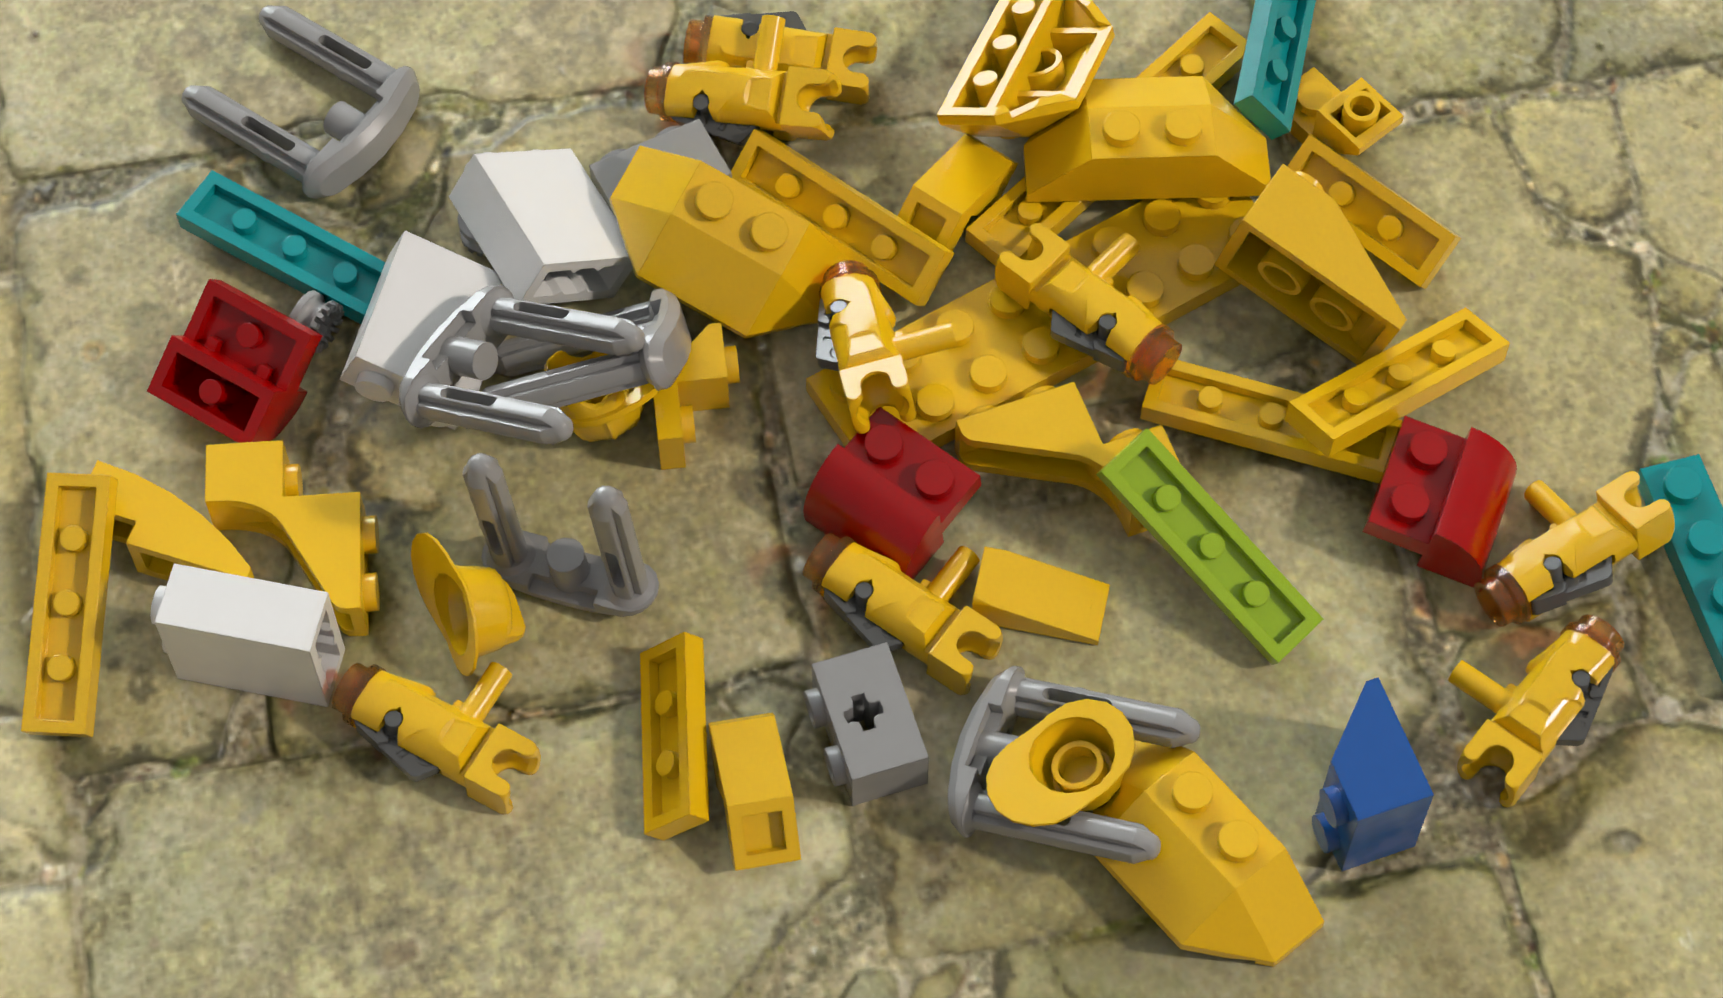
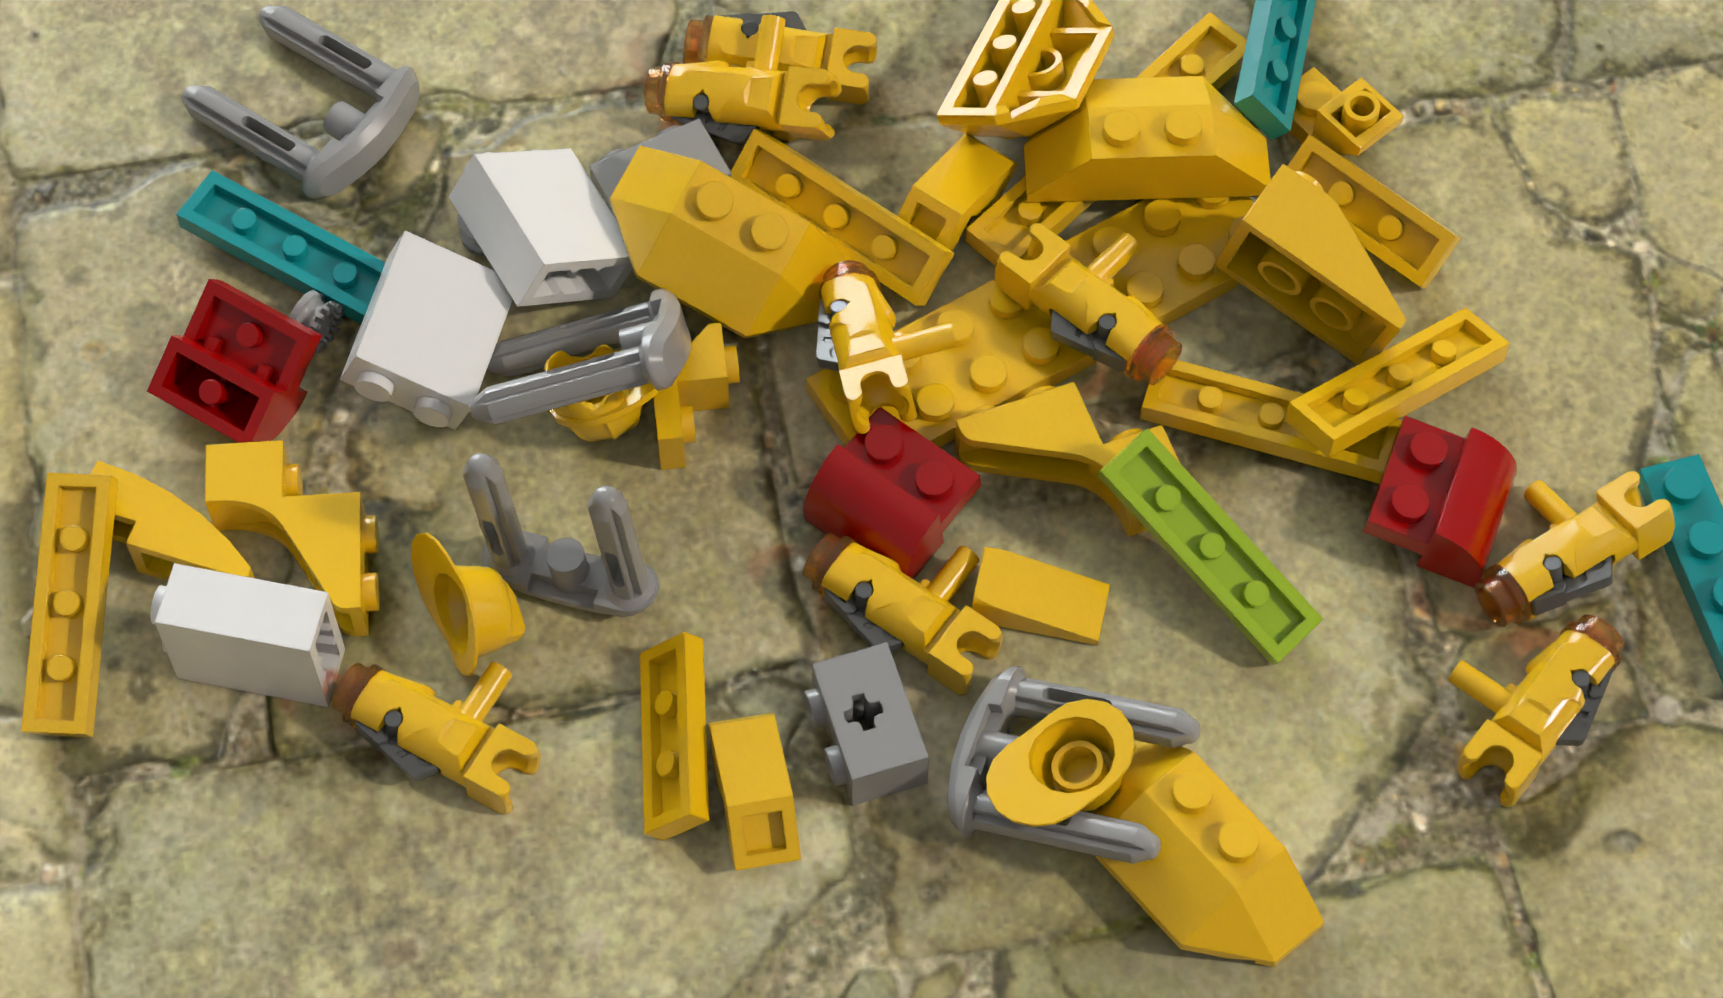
(468, 348): light grey piece -> none
(1373, 787): blue slope -> none

